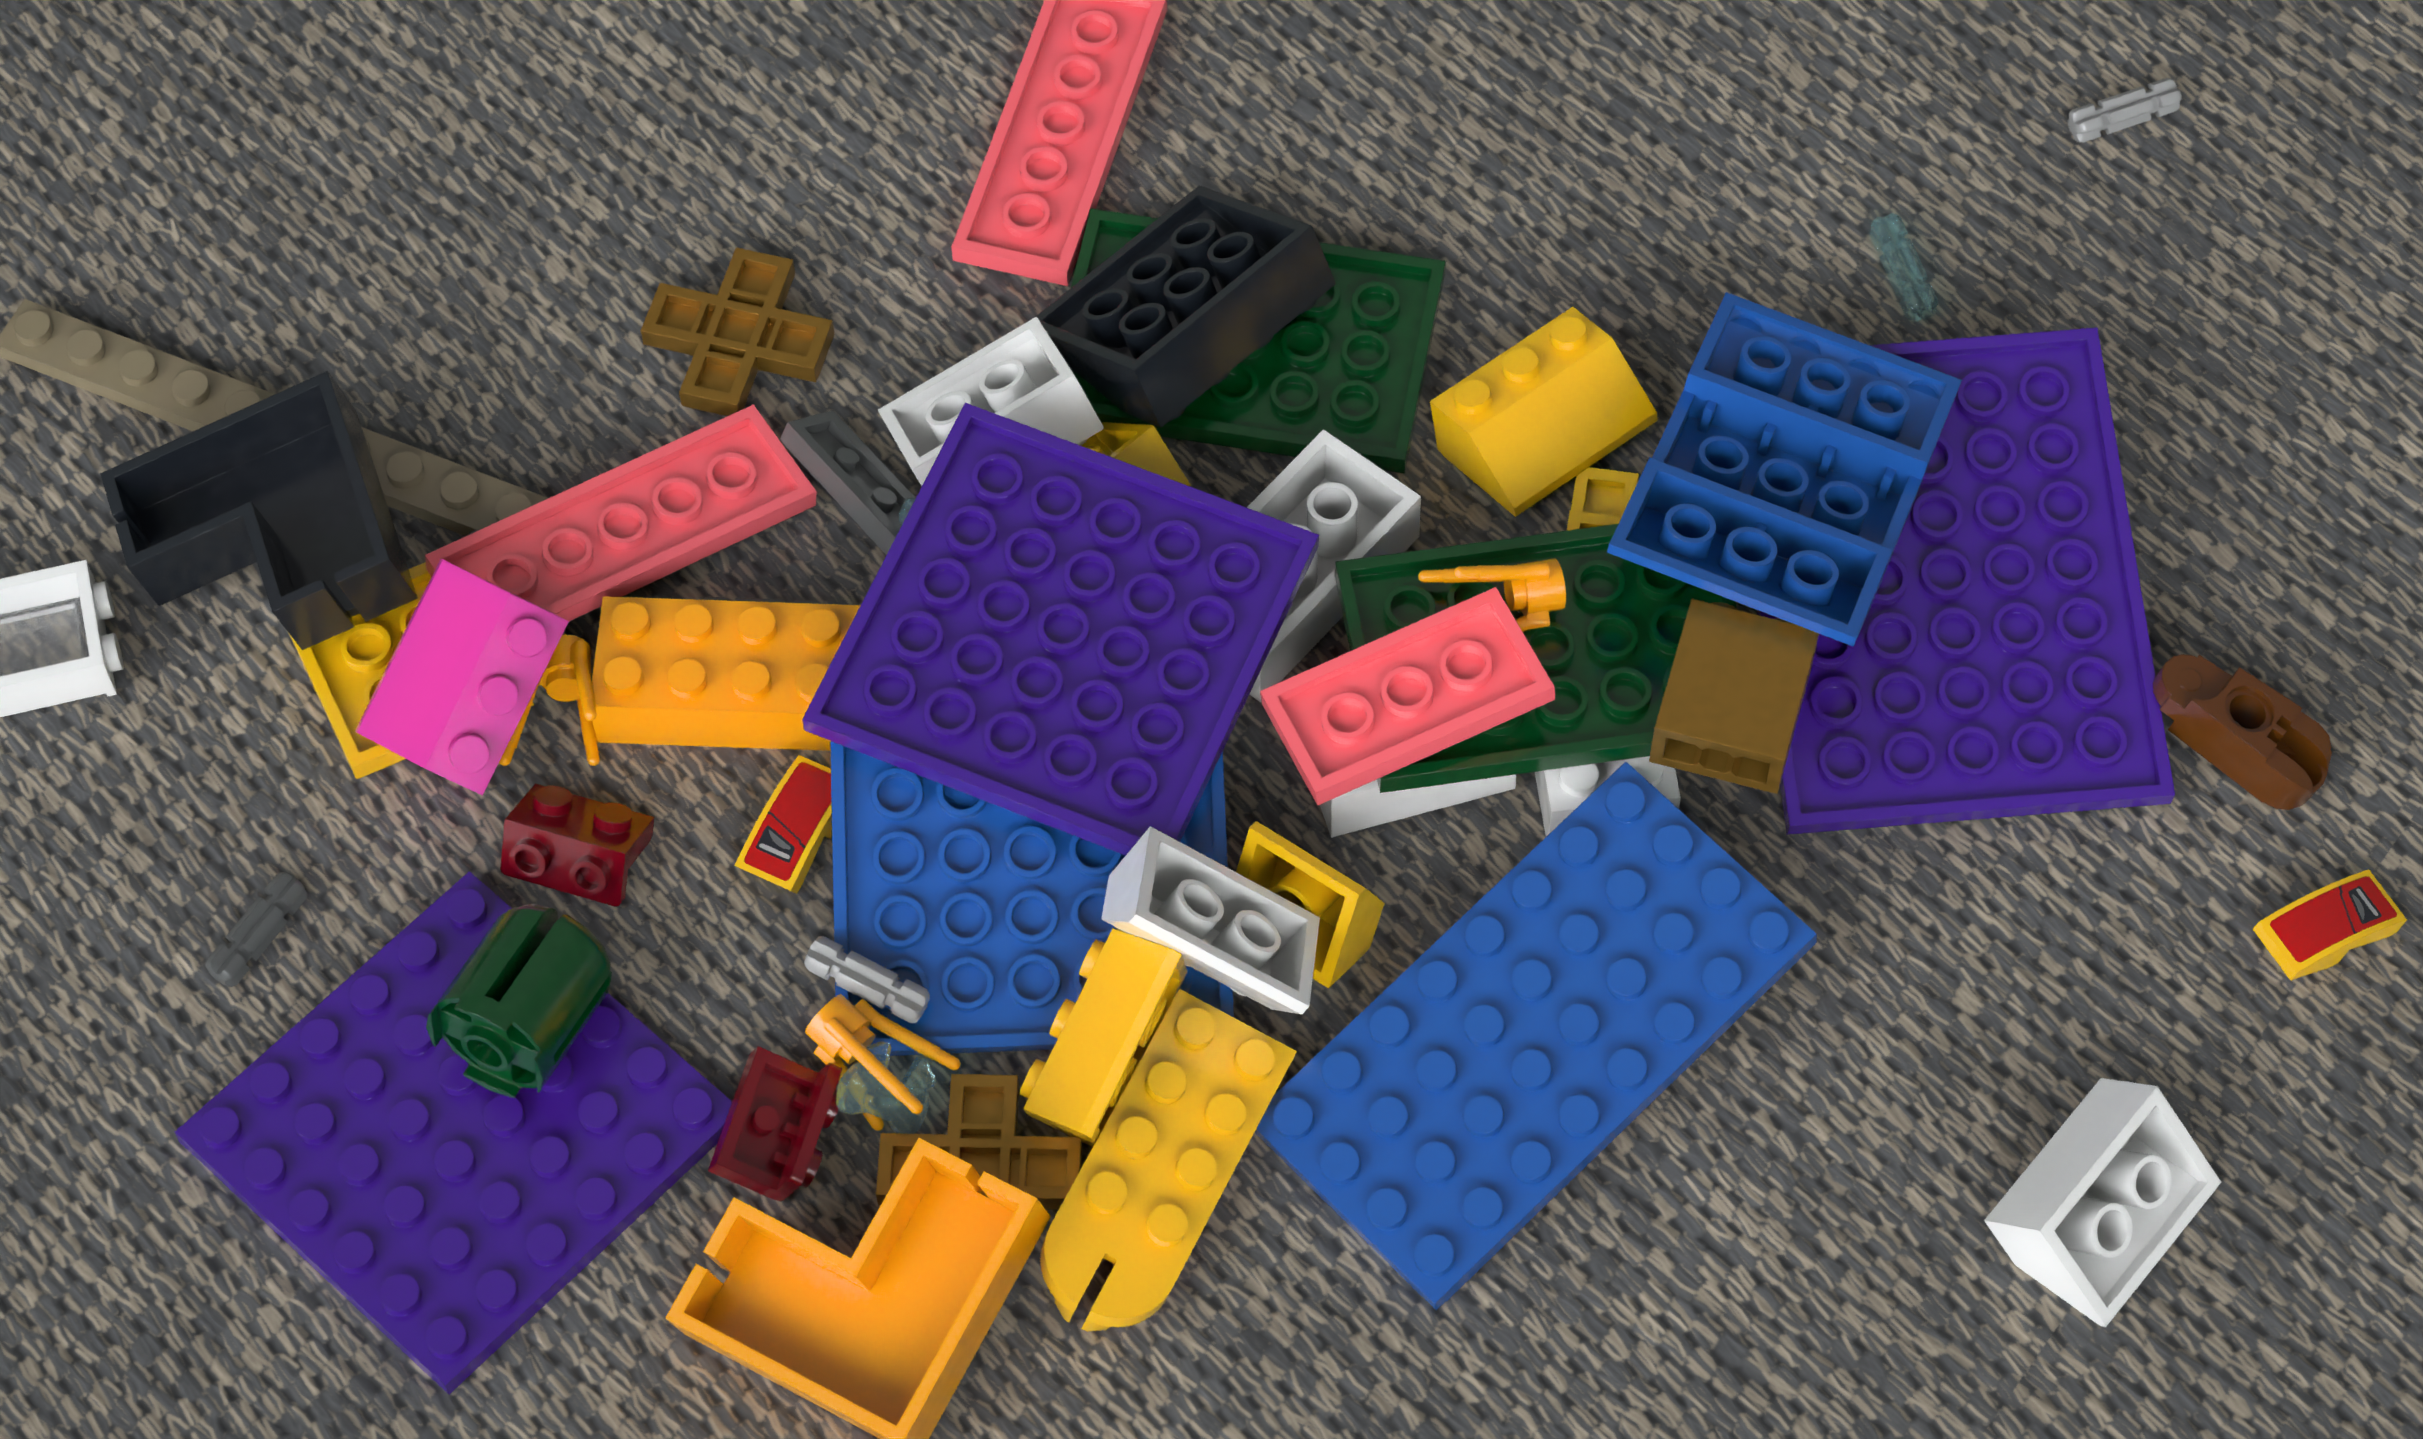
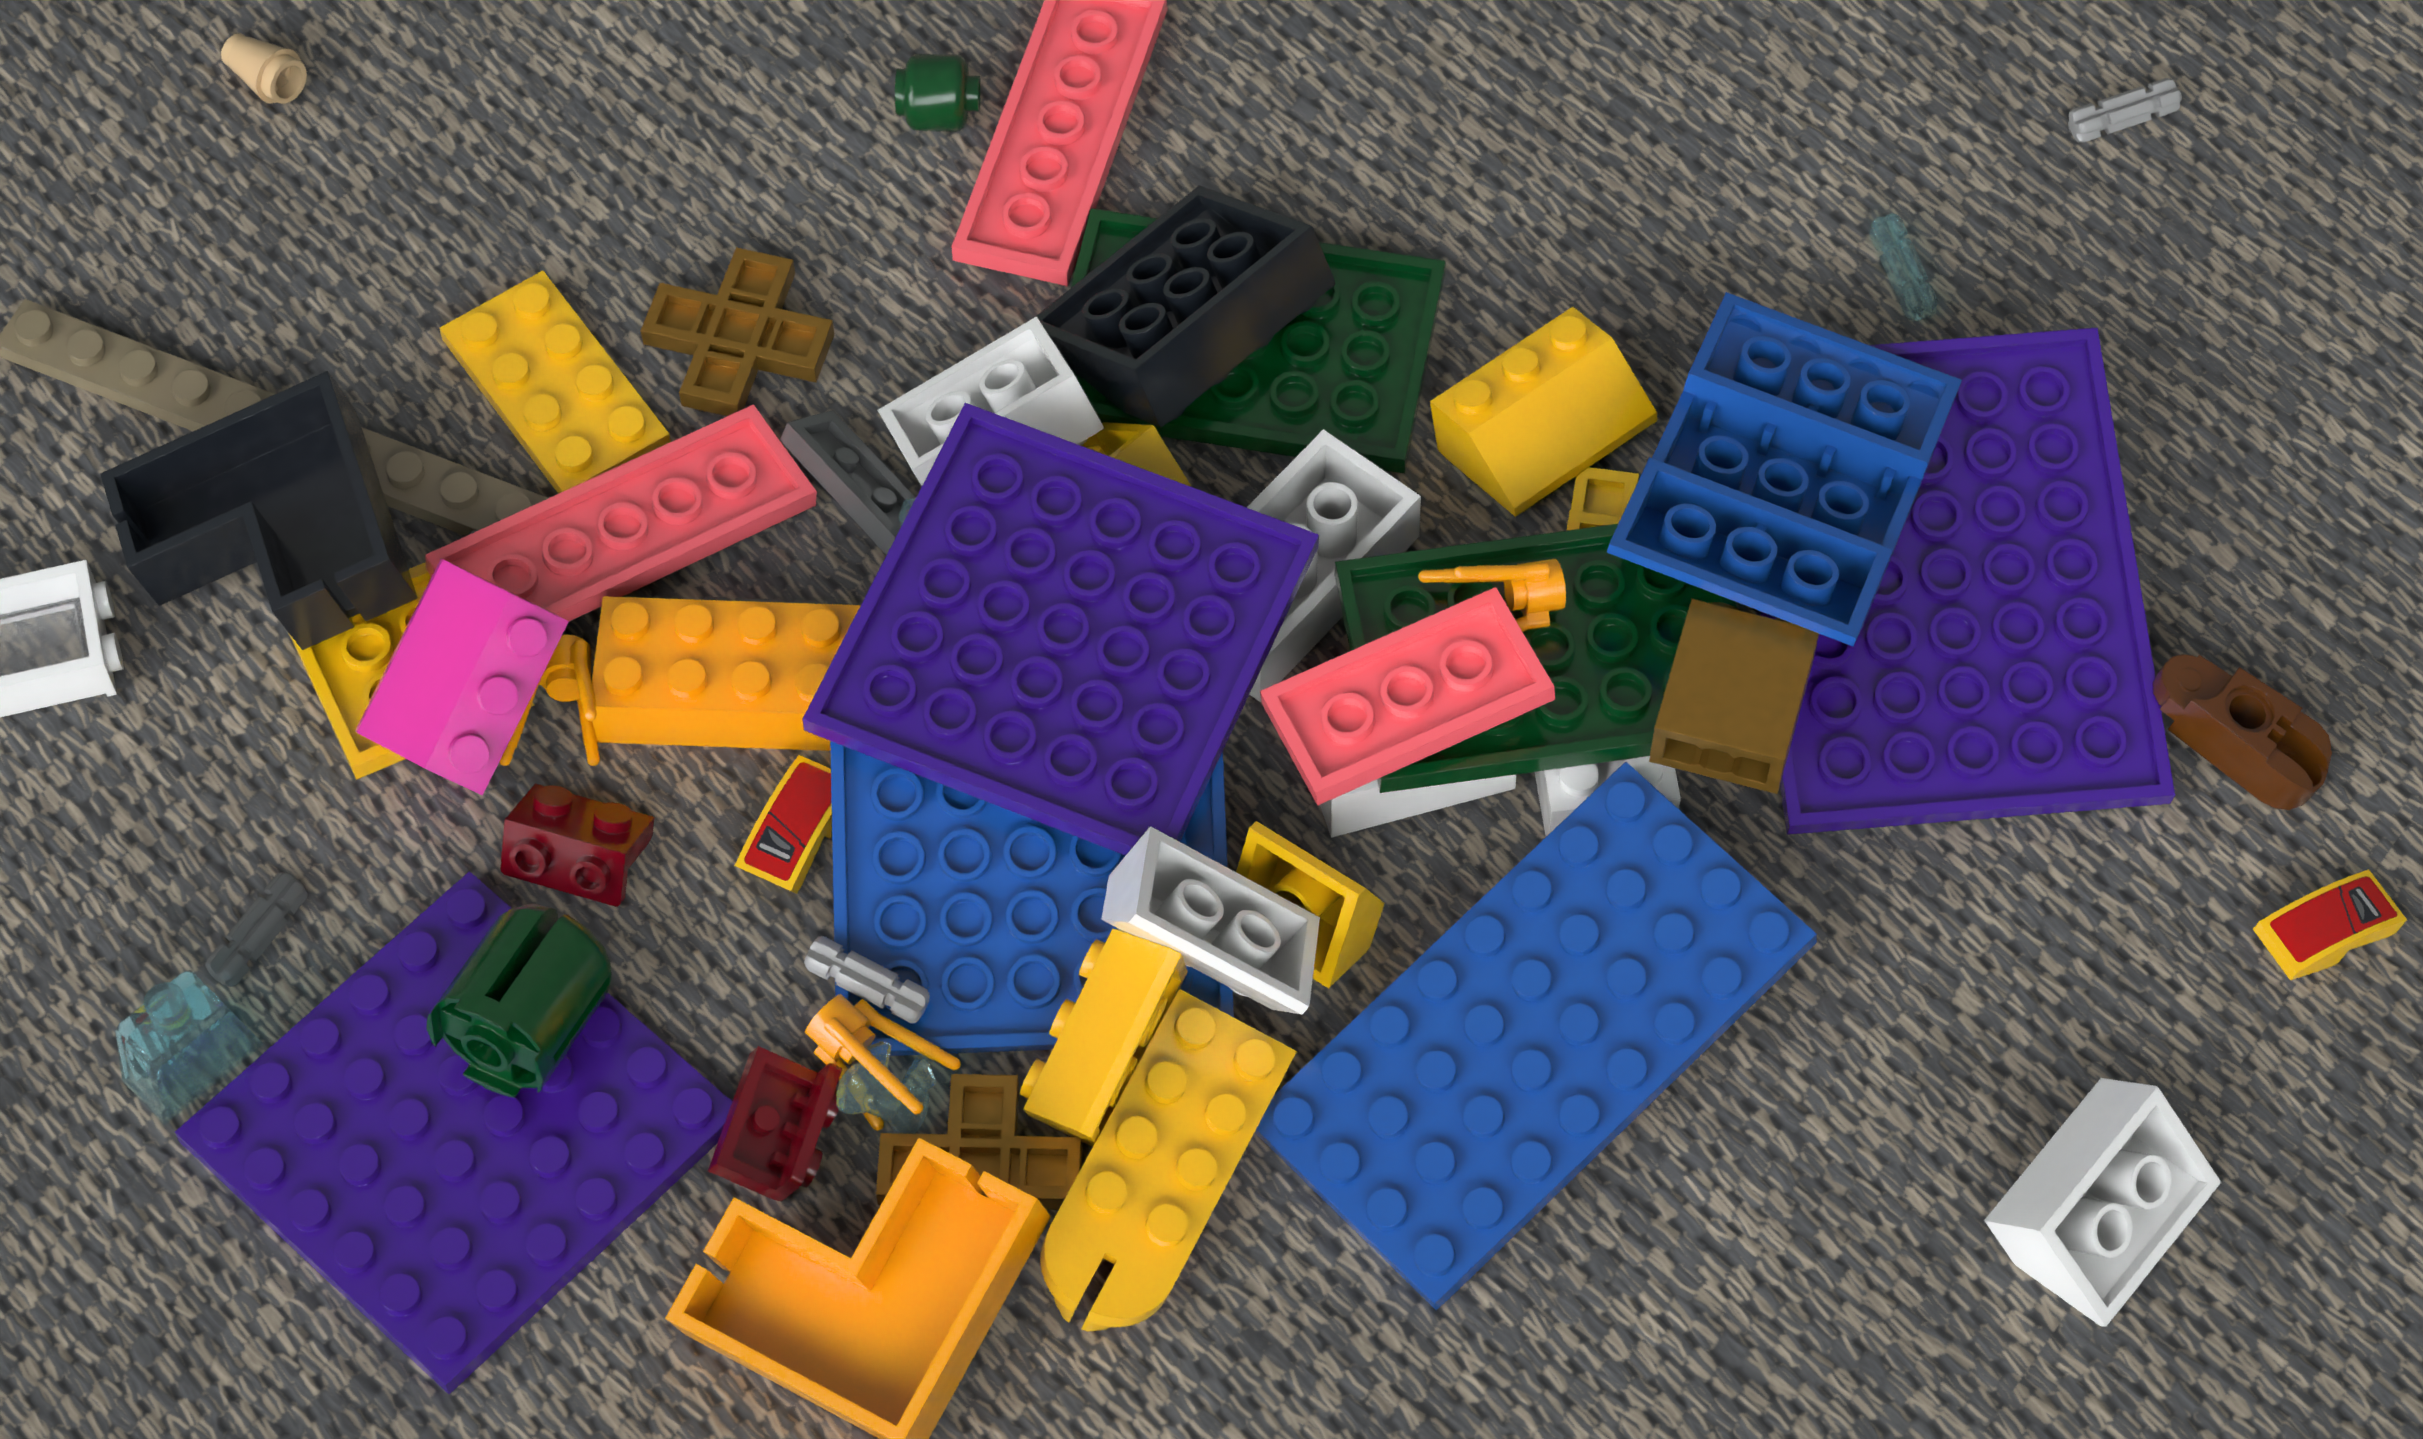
(180, 1045): none -> clear light blue torso
(265, 68): none -> tan cone
(553, 383): none -> yellow plate
(936, 92): none -> dark green head

